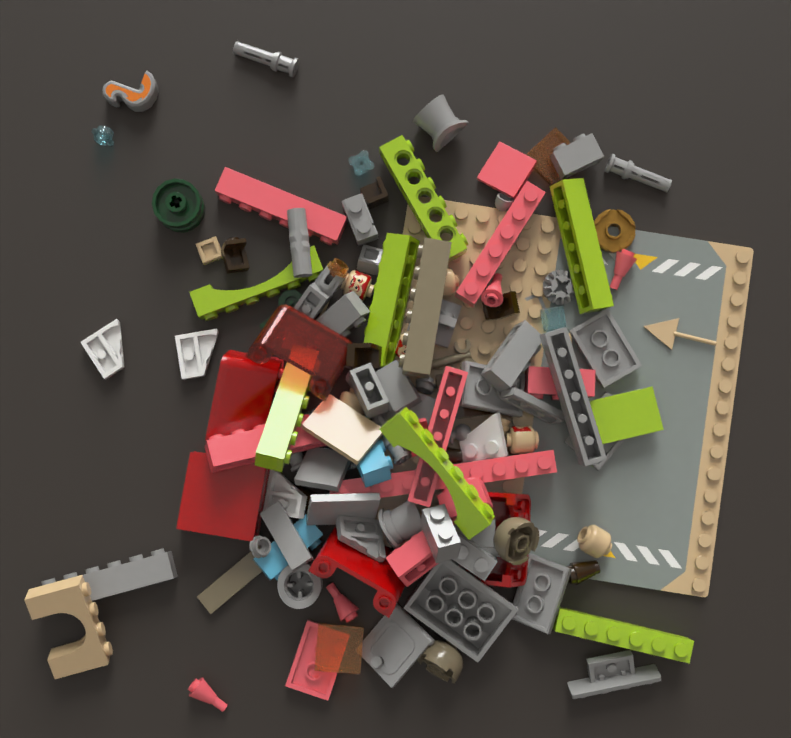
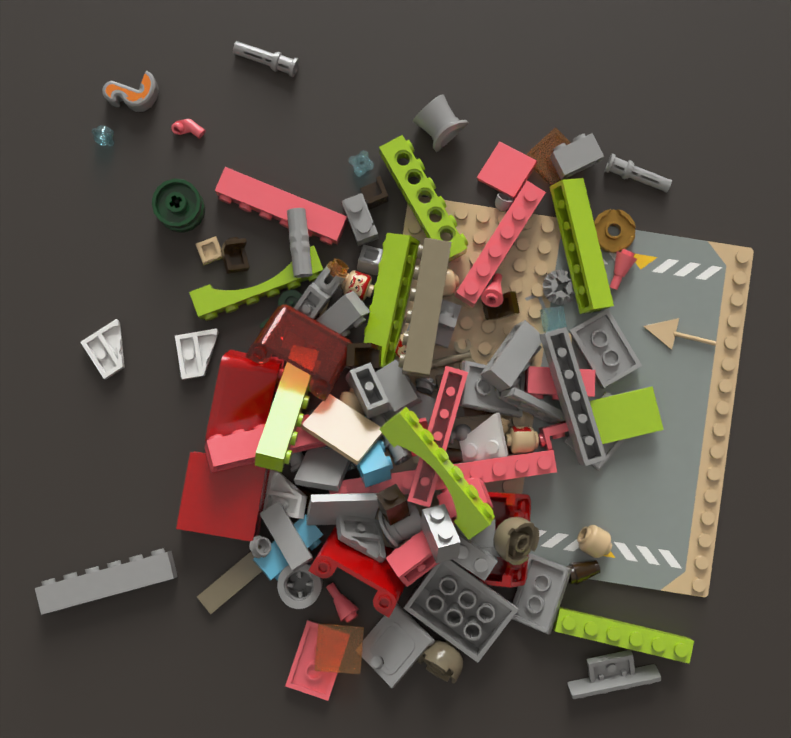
(73, 598): tan arch -> none
(187, 126): none -> coral arm
(203, 692): coral cone -> none
(393, 504): none -> dark brown brick
(556, 431): none -> coral bracket

